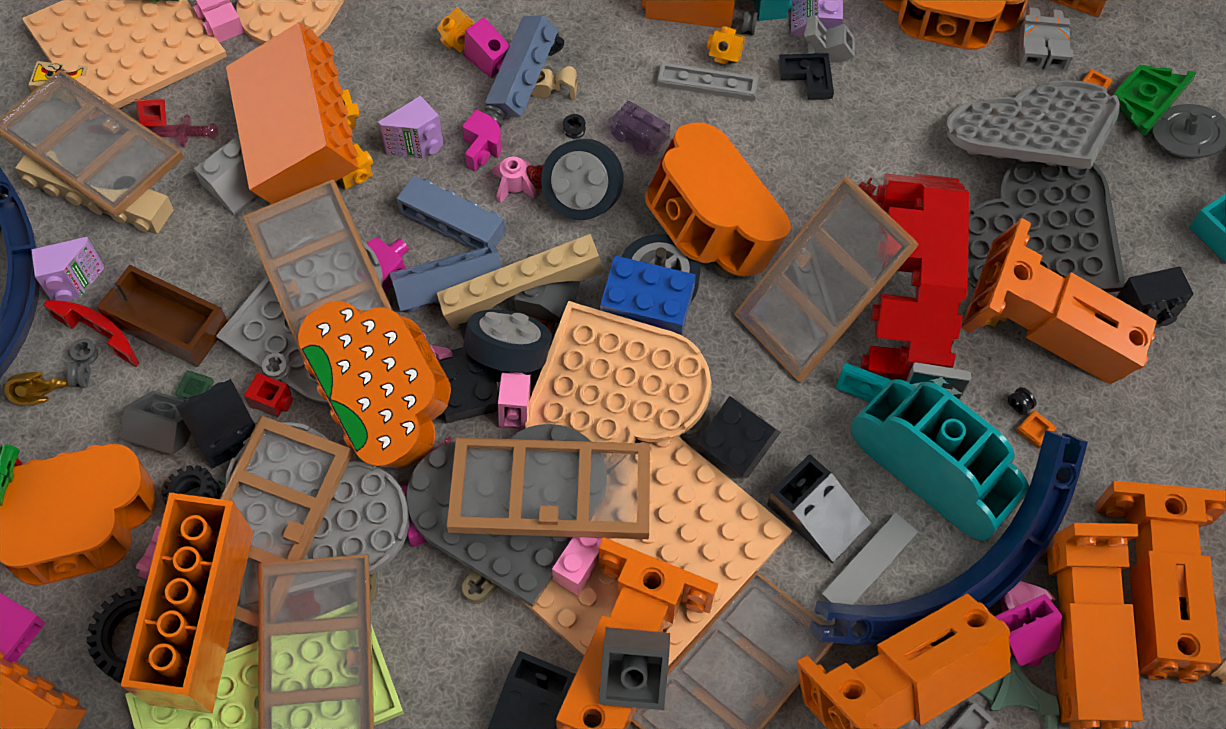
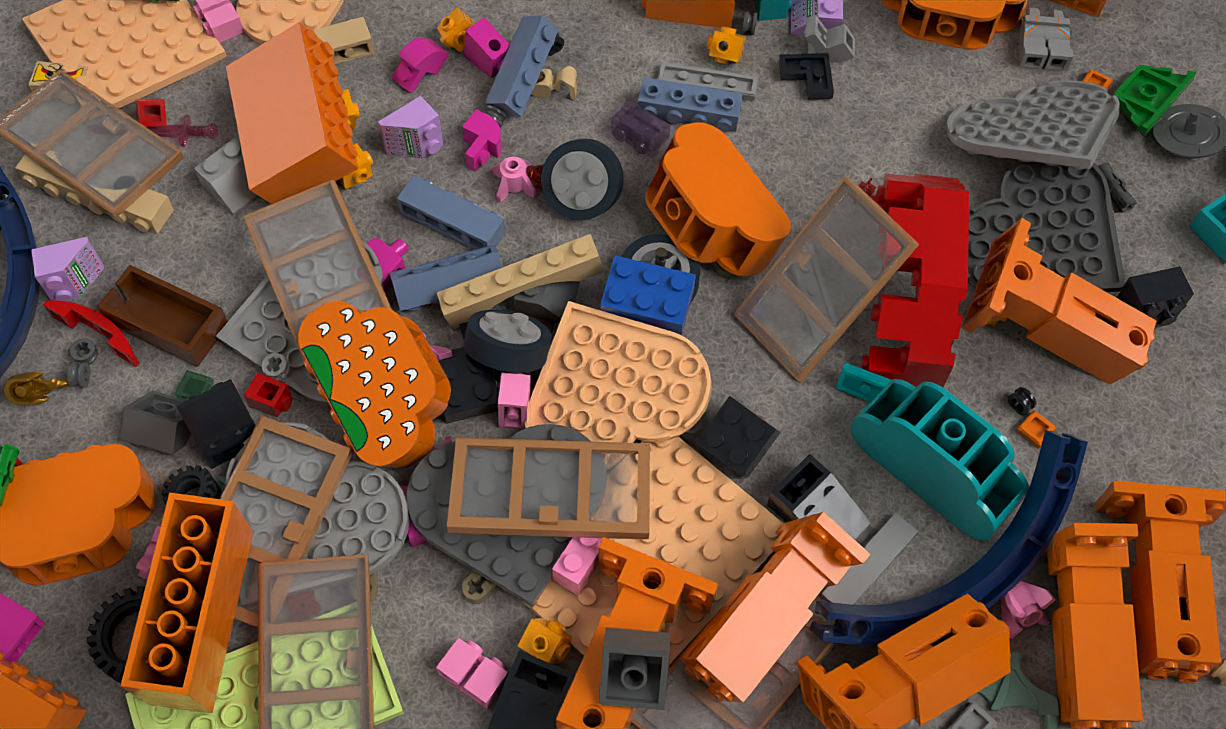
(347, 39): none -> tan brick
(418, 58): none -> dark pink brick
(473, 673): none -> bright pink piece
(546, 640): none -> light orange brick
(574, 119): black bush -> none
(690, 103): none -> sand blue brick
(770, 607): none -> brick
(949, 378): tile -> none
(1033, 630): dark pink torso -> none
(1117, 188): none -> dark grey pin

